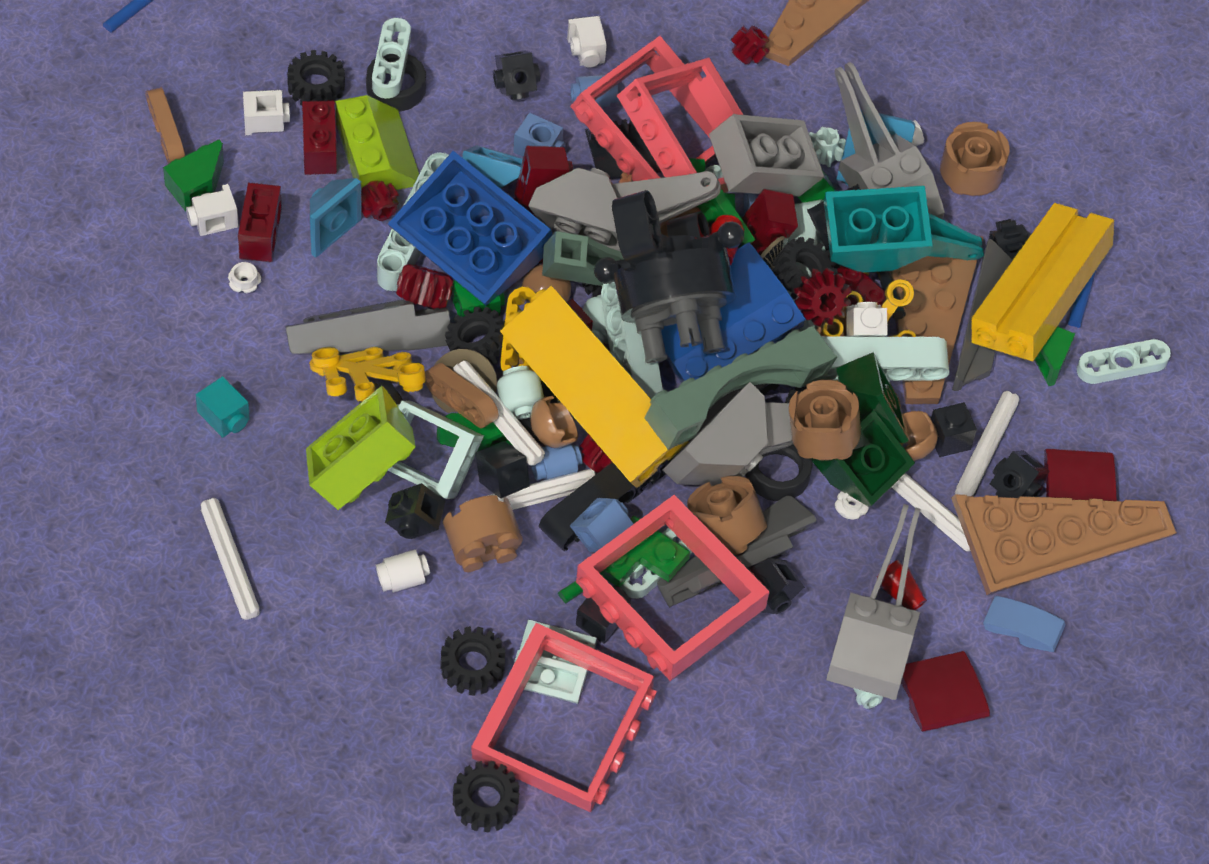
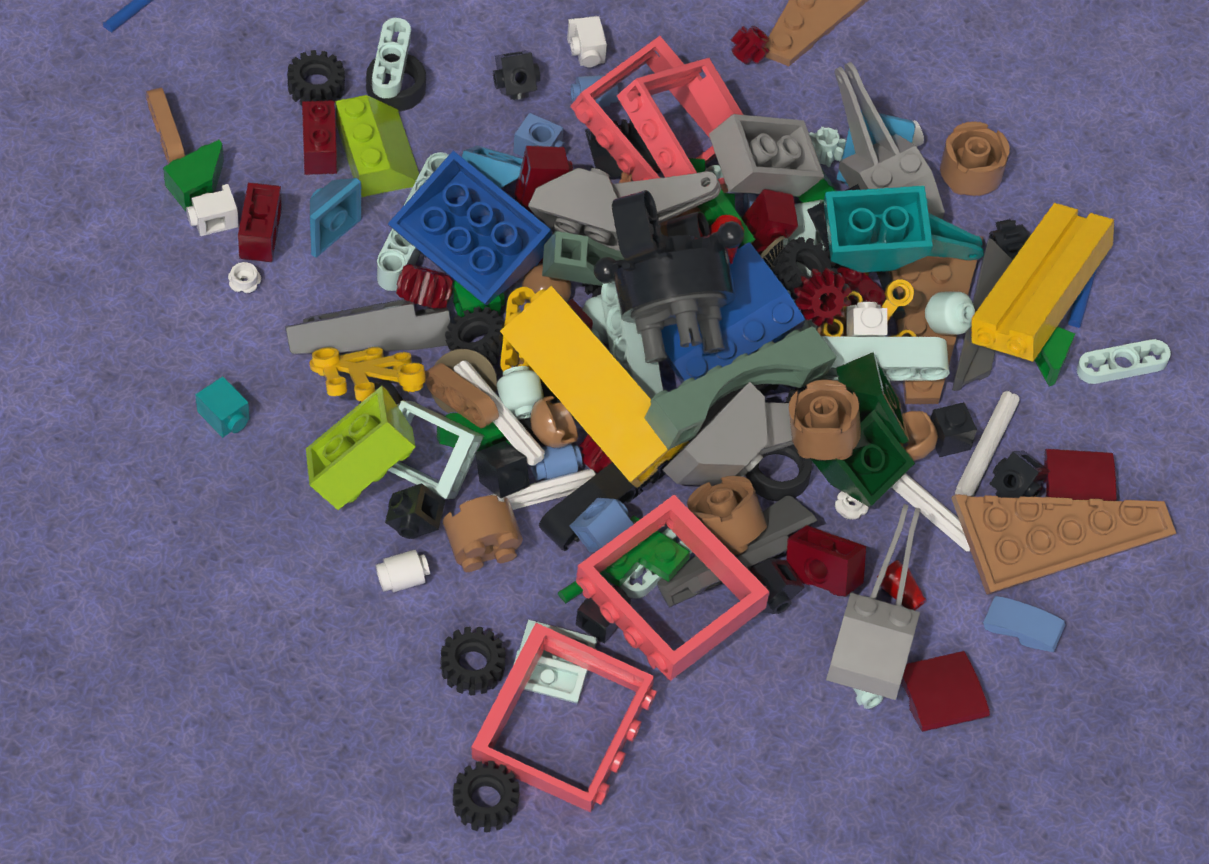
(230, 559): white axle -> none
(264, 111): white brick -> none
(379, 200): dark red gear -> none
(826, 560): none -> dark red brick
(949, 313): none -> light aqua head

